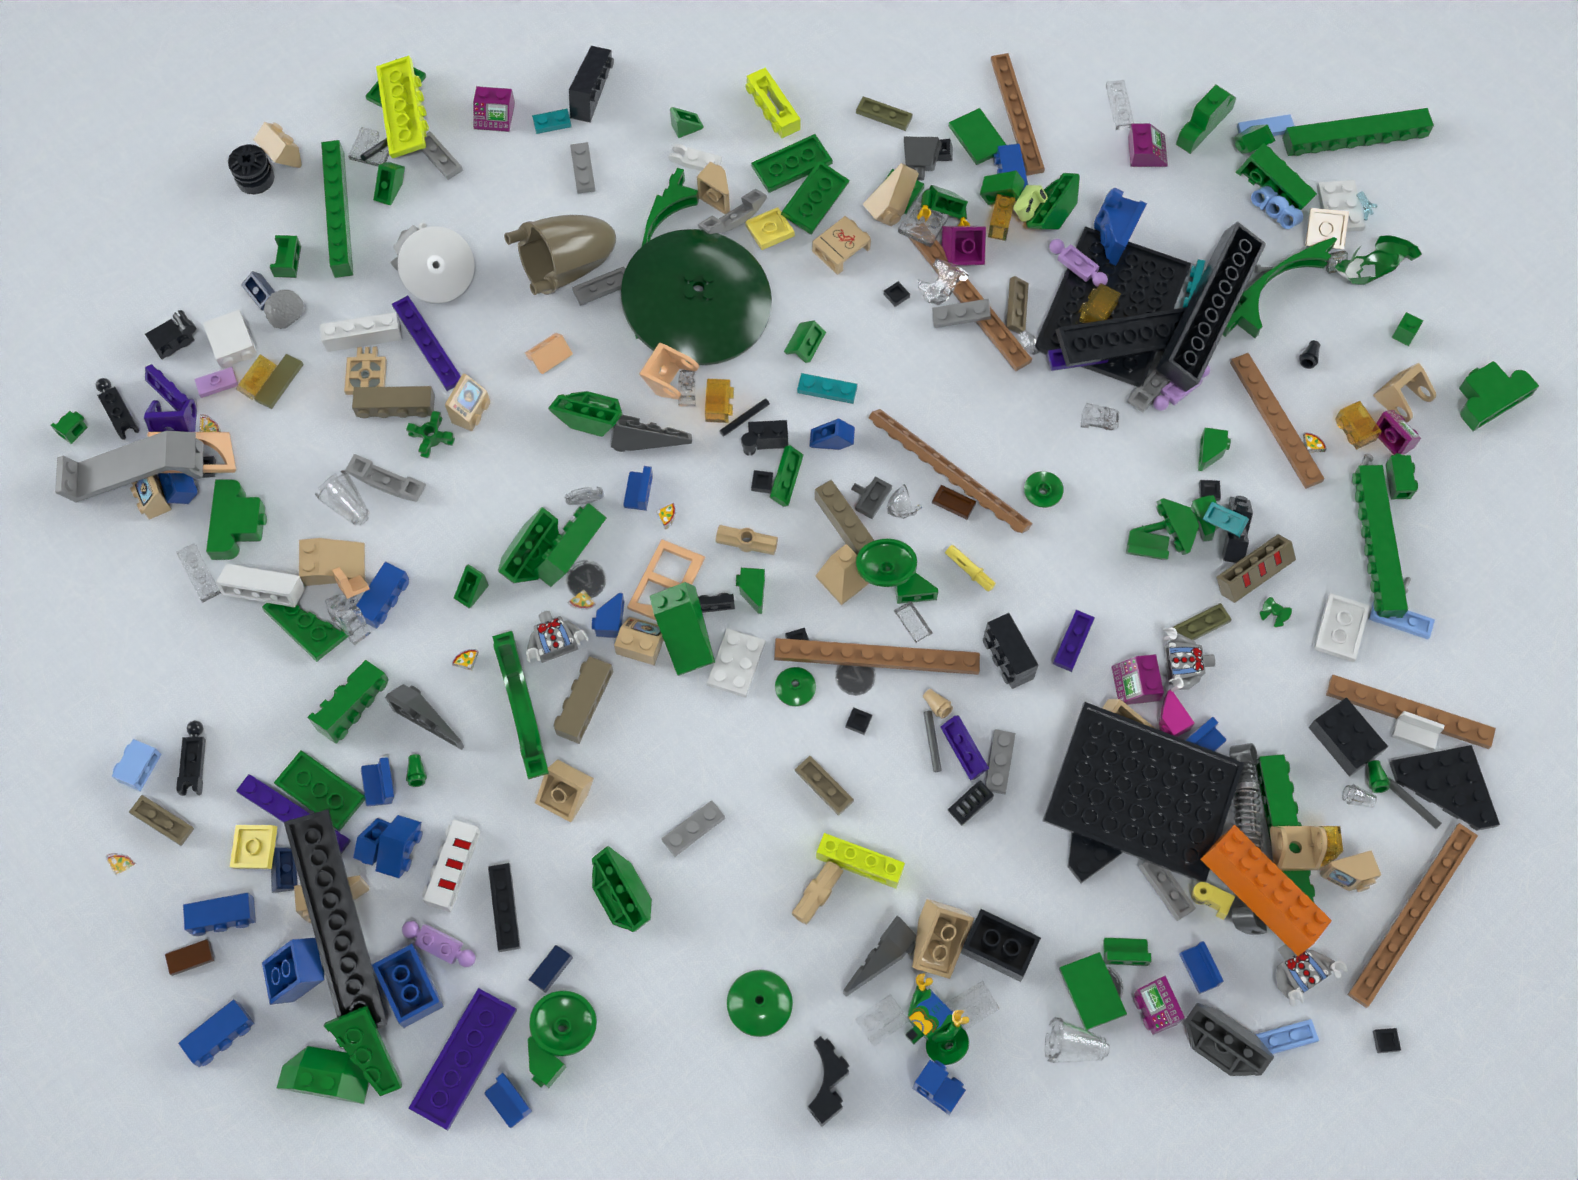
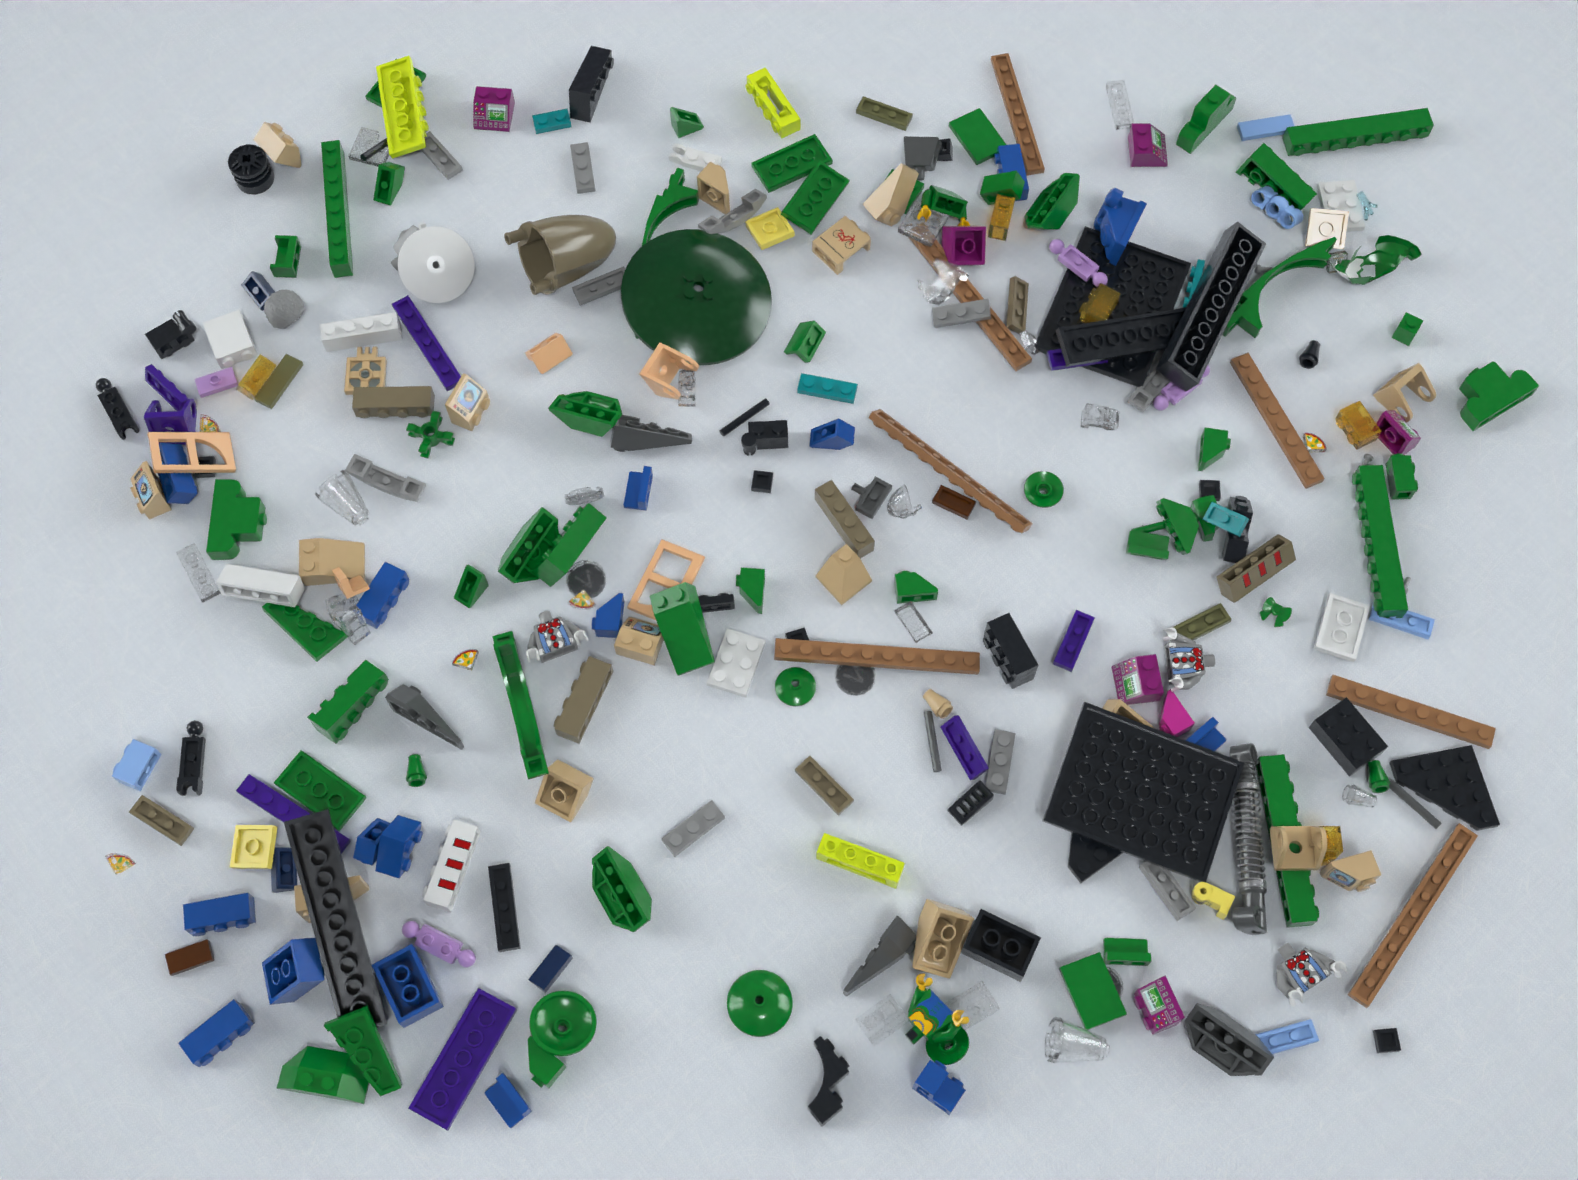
(70, 426): green brick -> none
(130, 464): light grey panel -> none
(377, 783): blue panel -> none
(667, 515): tile -> none
(718, 400): clear yellow brick -> none
(734, 537): tan piece -> none
(786, 476): green plate -> none
(817, 892): tan piece -> none
(858, 721): black tile -> none
(886, 562): green dish -> none
(896, 294): black tile -> none
(970, 568): light yellow axle -> none
(1029, 201): yellowish green leg -> none
(1201, 968): blue panel -> none
(1253, 138): green slope -> none
(1266, 890): orange brick -> none
(1417, 730): white panel -> none

